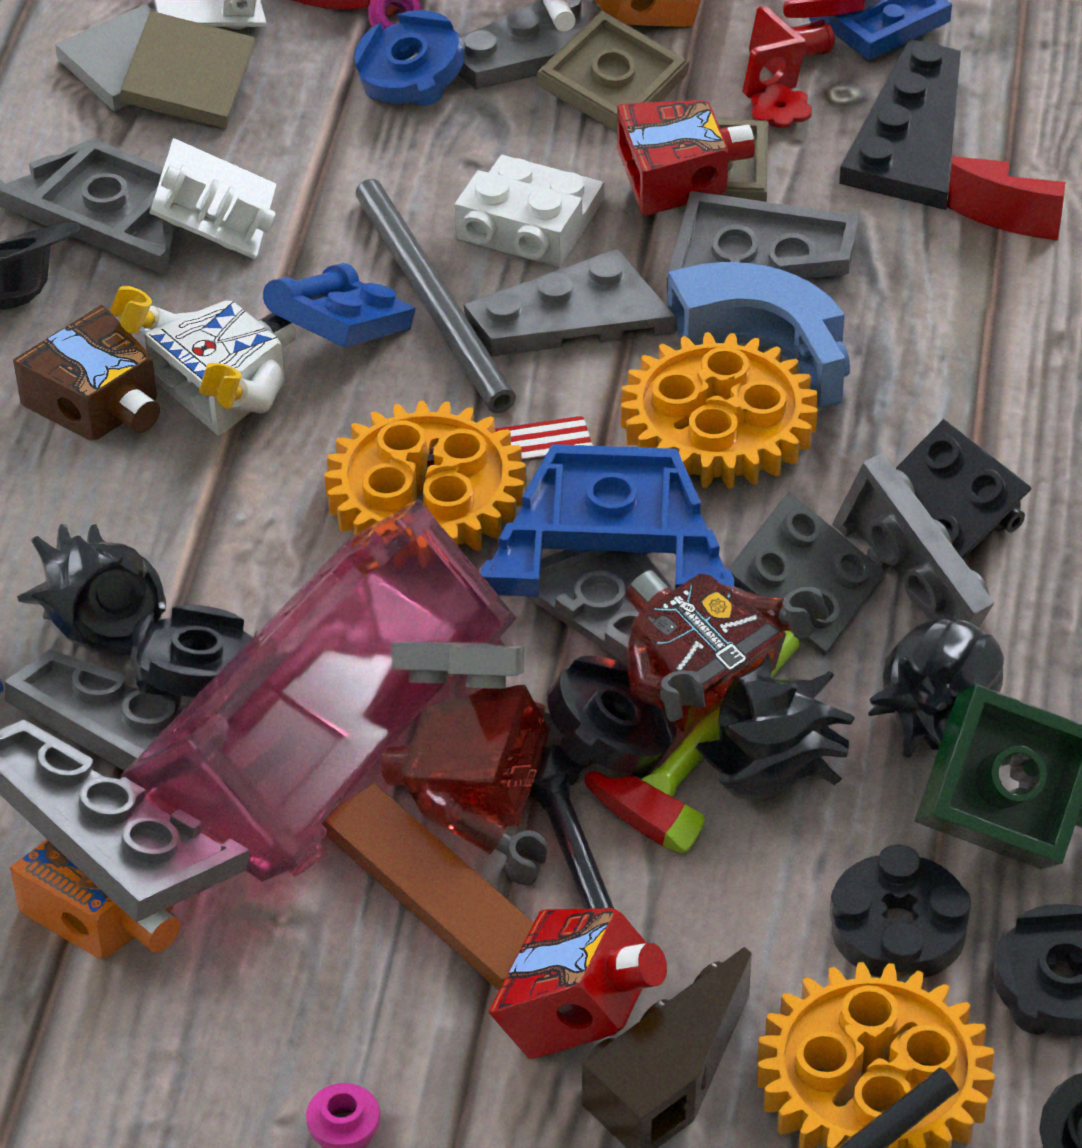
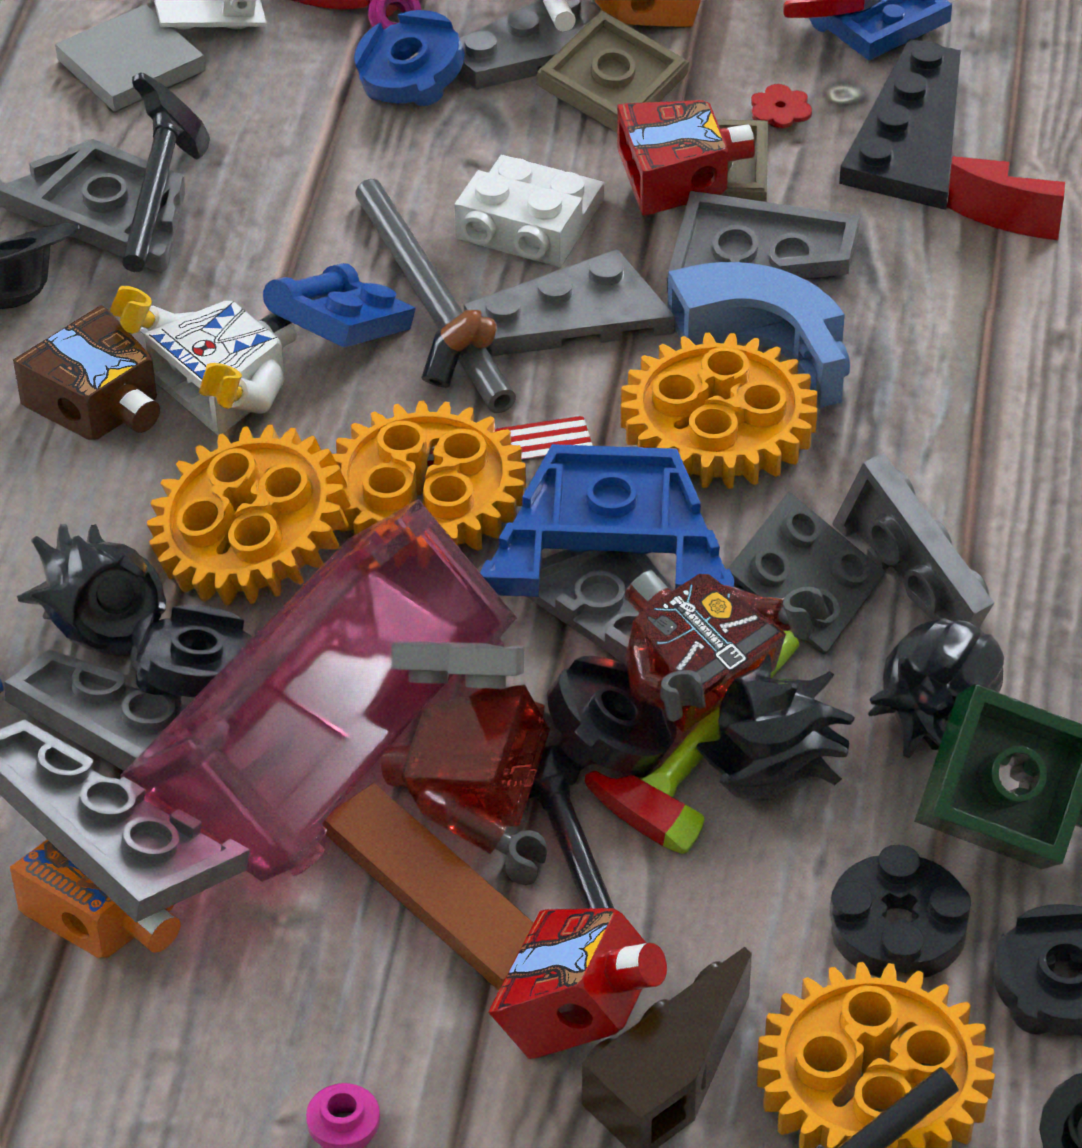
(171, 124): none -> black piece
(187, 69): dark tan tile -> none
(214, 199): white hinge -> none
(249, 514): none -> light orange gear
(451, 340): none -> arm
(782, 49): red bracket -> none
(964, 487): black hinge -> none

